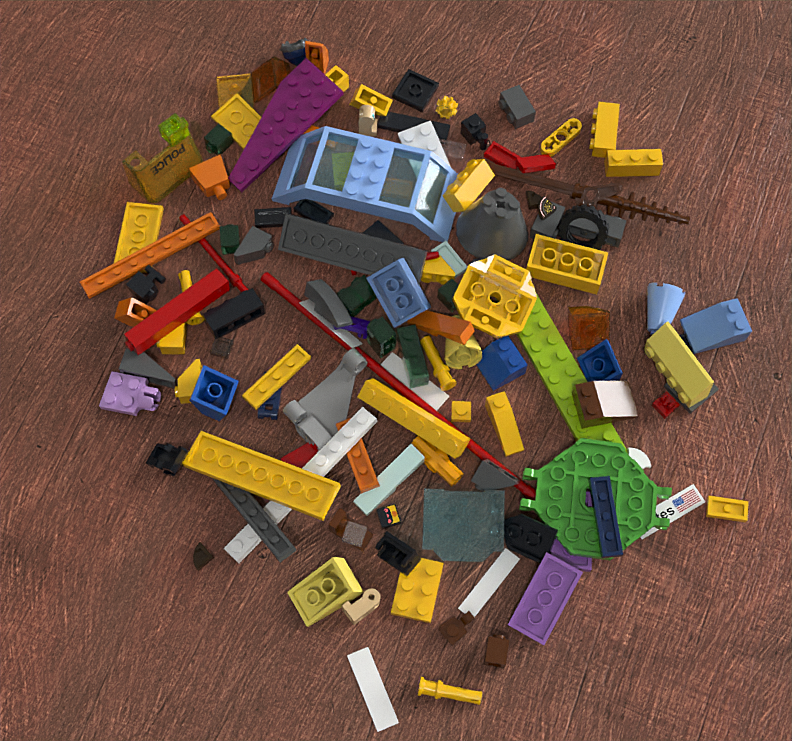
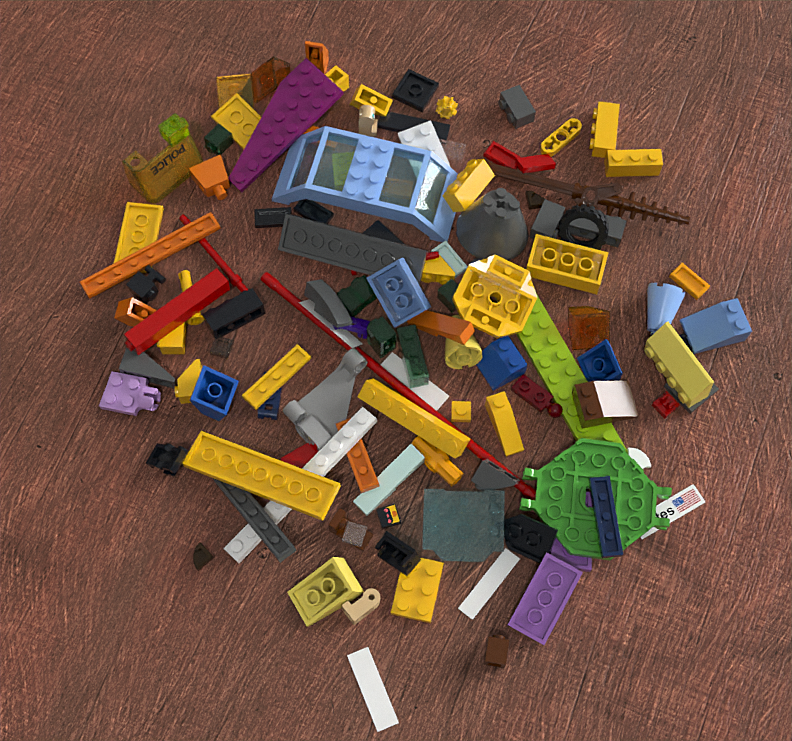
(229, 238): clear green brick -> none
(254, 246): dark grey slope -> none
(294, 52): hair -> none
(439, 690): yellow pin -> none
(440, 370): yellow pin -> none
(454, 628): reddish brown plate -> none
(474, 130): black brick -> none
(536, 396): none -> dark red plate
(545, 208): dark brown tile -> none
(689, 281): none -> light orange tile
(727, 509): yellow plate -> none

